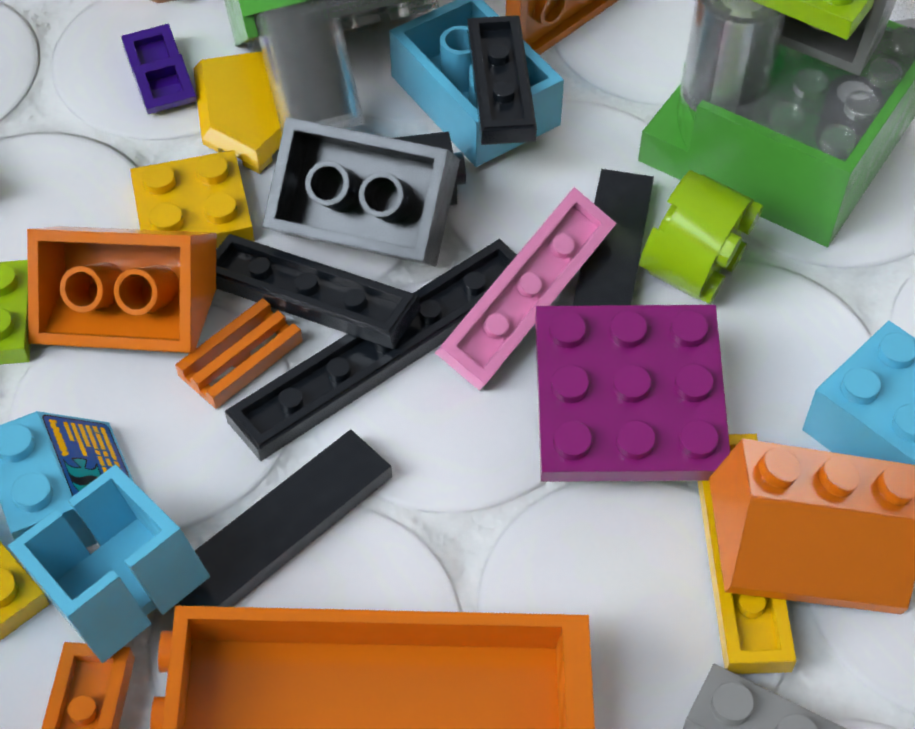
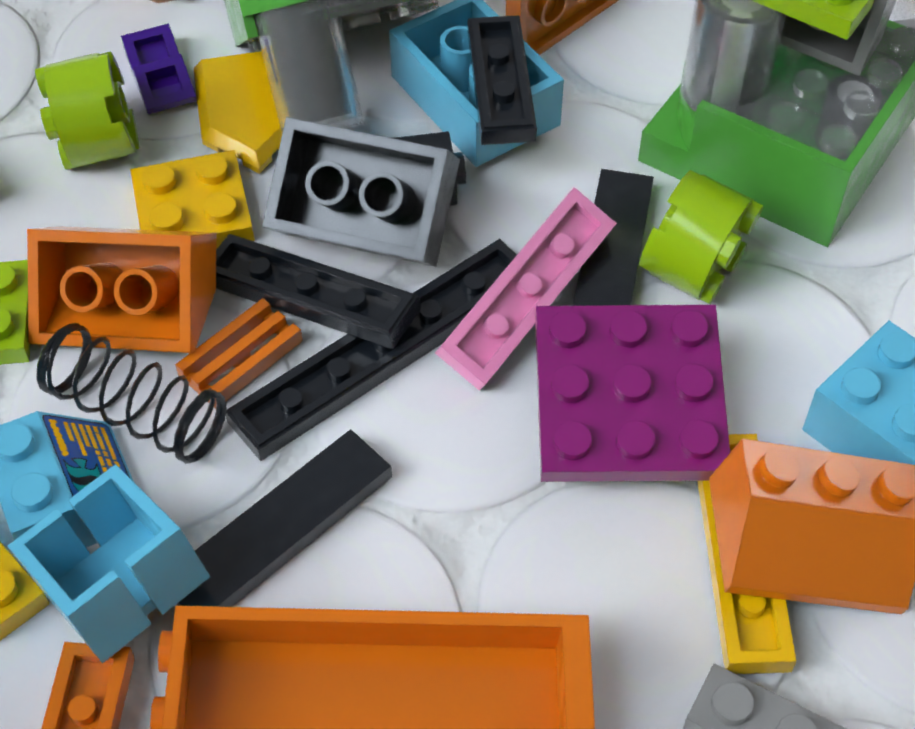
(46, 362): none -> black piece
(87, 110): none -> lime brick

